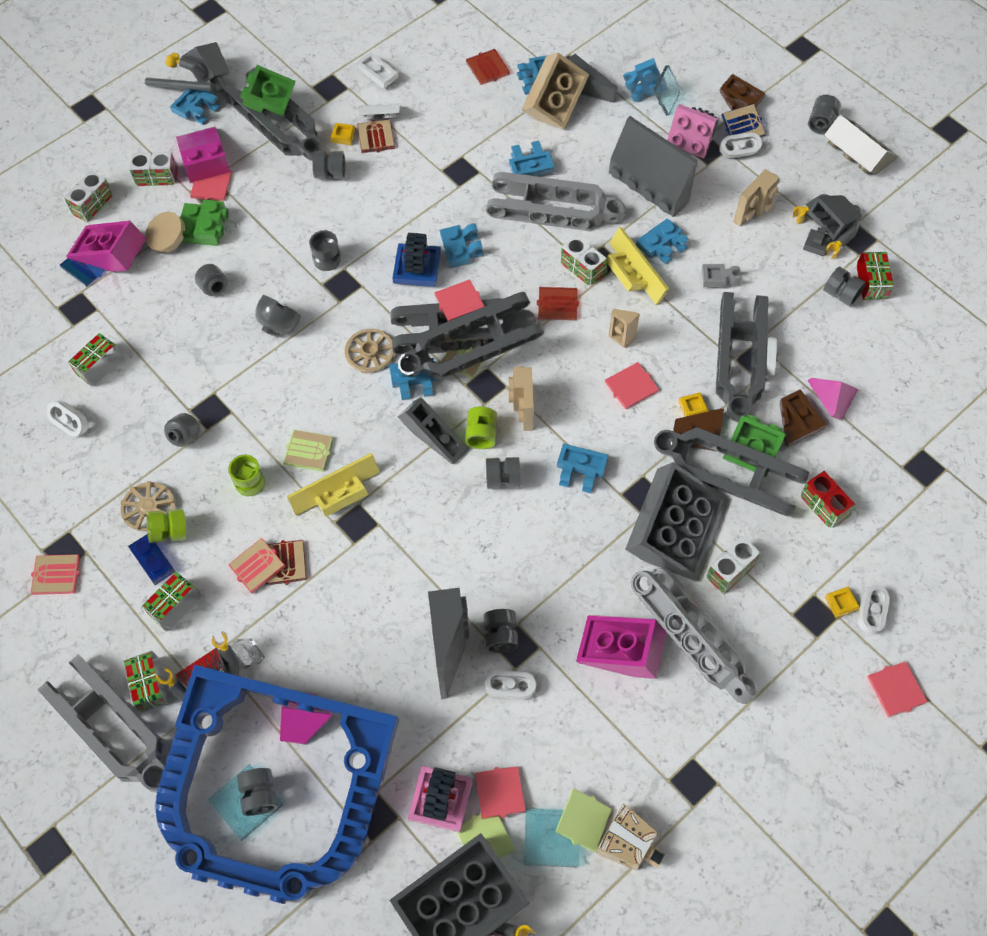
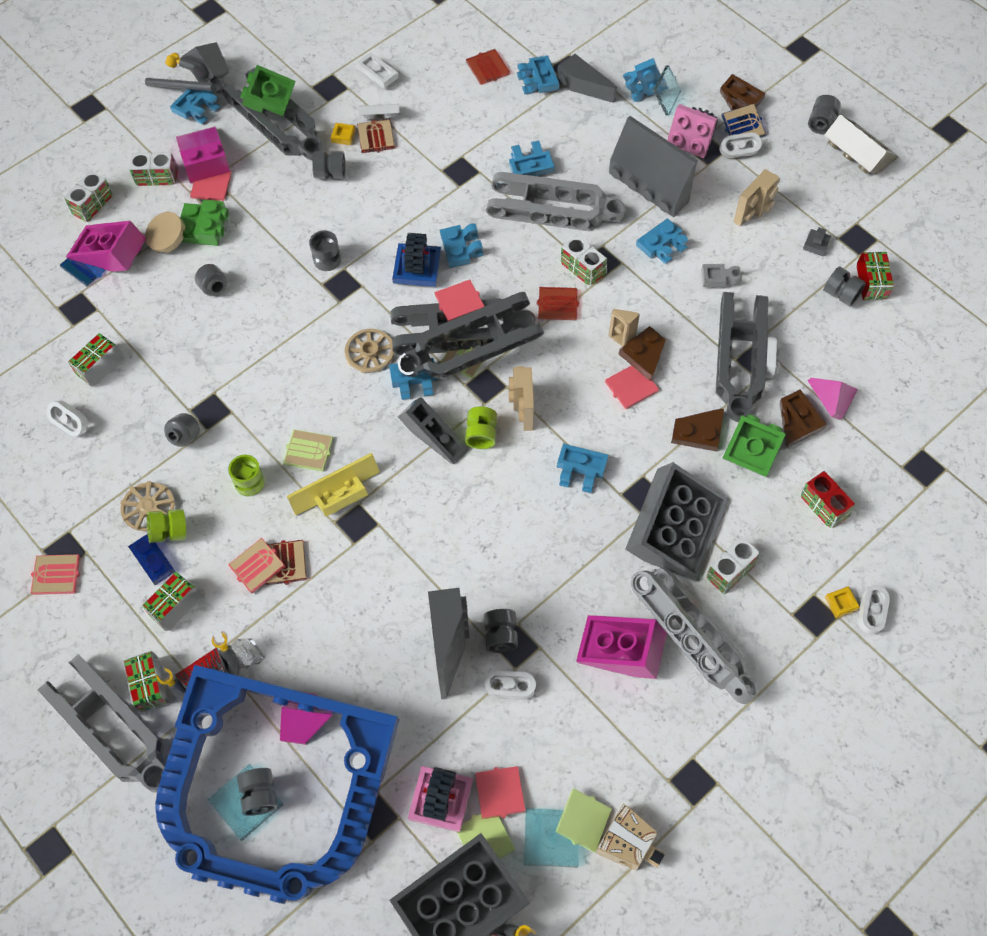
(275, 316): dark grey cylinder -> none
(503, 472): dark grey wheel -> none
(555, 91): tan slope -> none
(633, 267): light yellow bracket -> none
(644, 351): none -> reddish brown wing
(678, 445): dark grey piece -> none
(692, 404): yellow tile -> none
(835, 215): dark grey torso -> none
(897, 689): coral piece -> none

